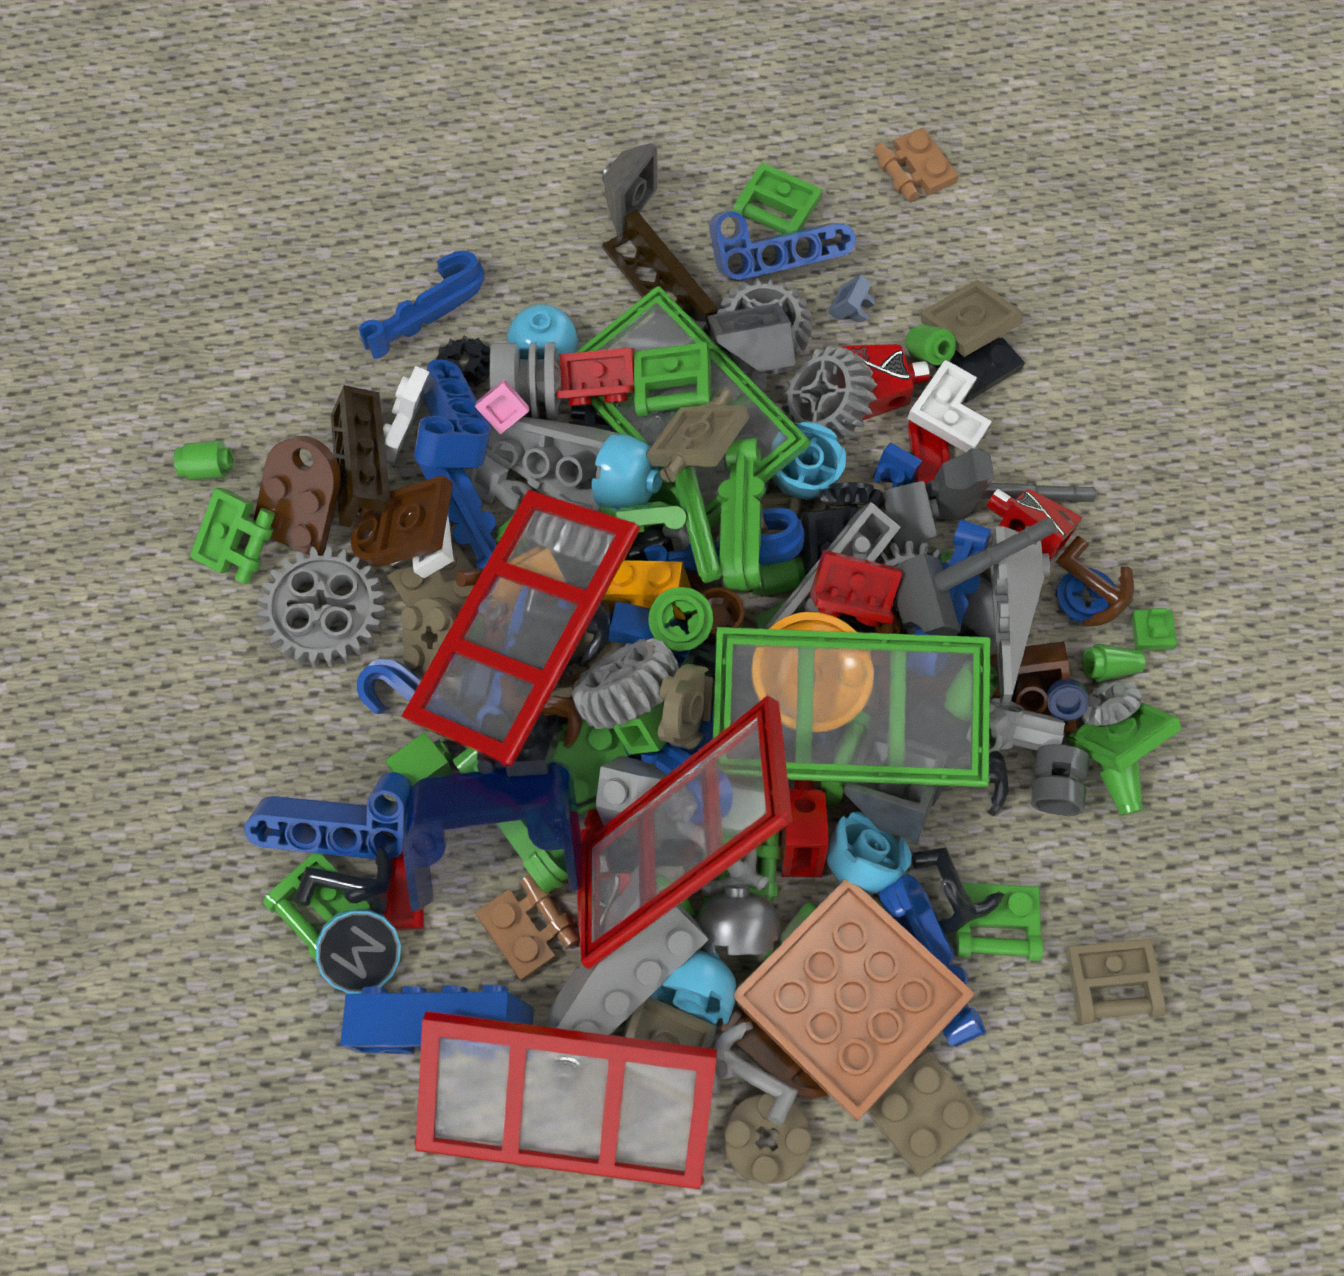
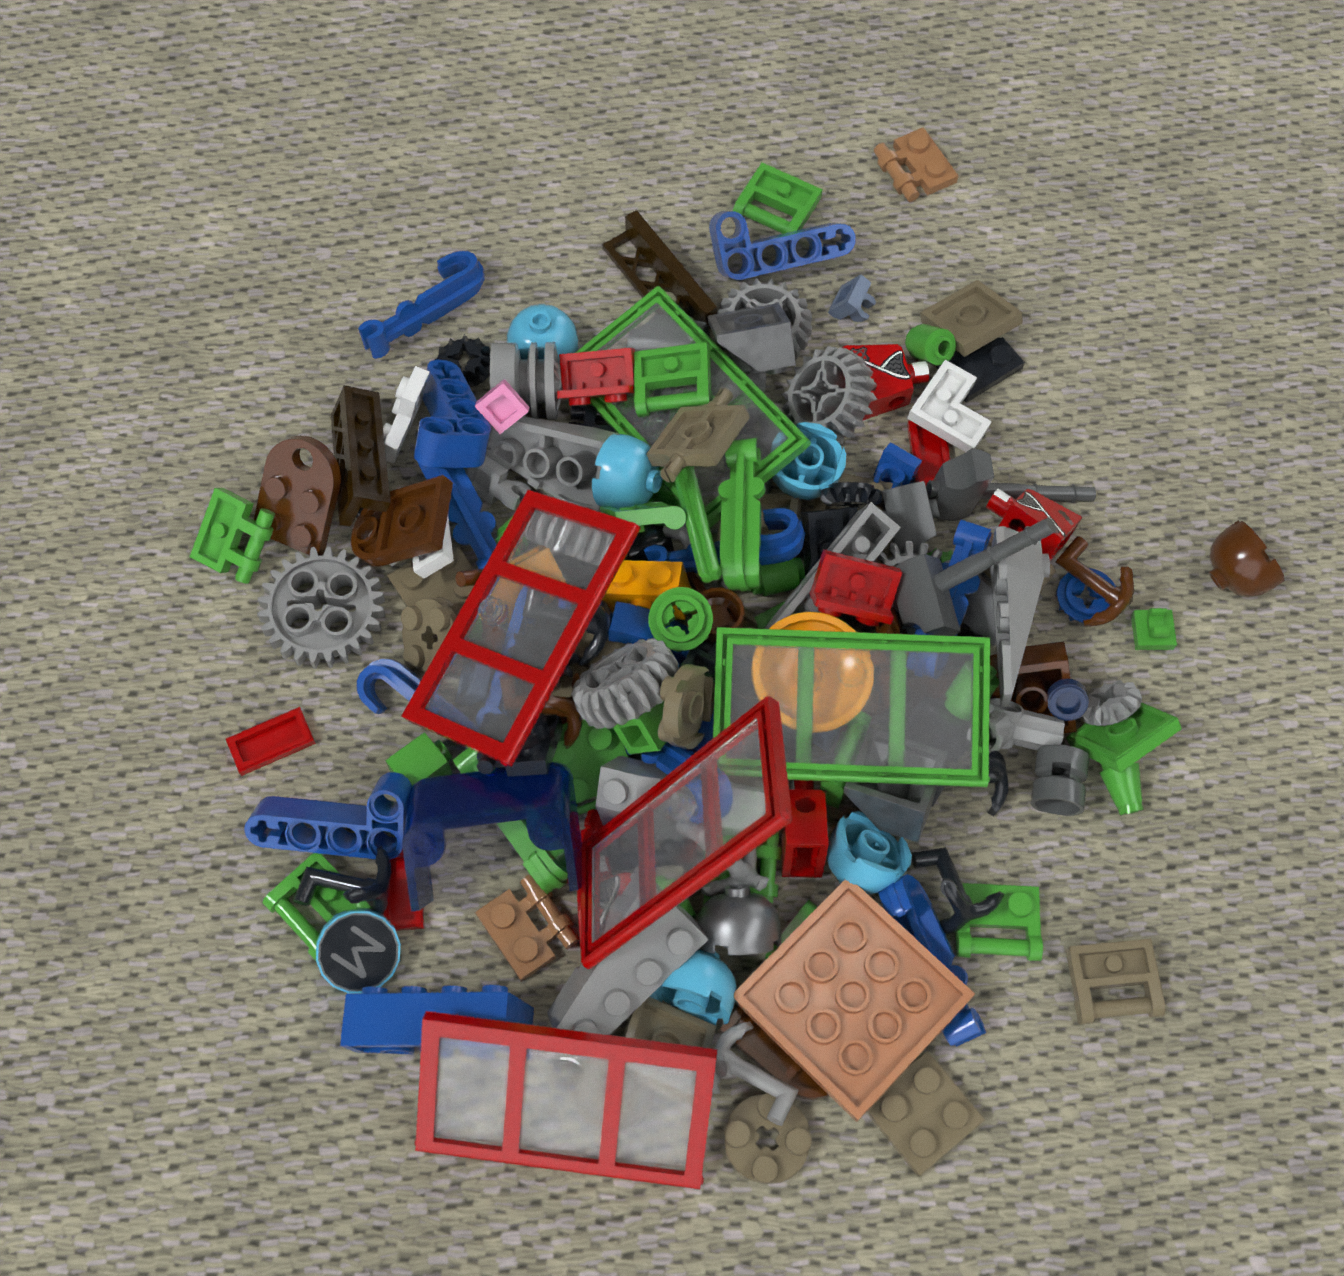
(203, 460): bright green brick -> none
(270, 741): none -> red tile
(630, 182): flat silver slope -> none
(1111, 662): bright green cone -> none
(1243, 563): none -> reddish brown cylinder

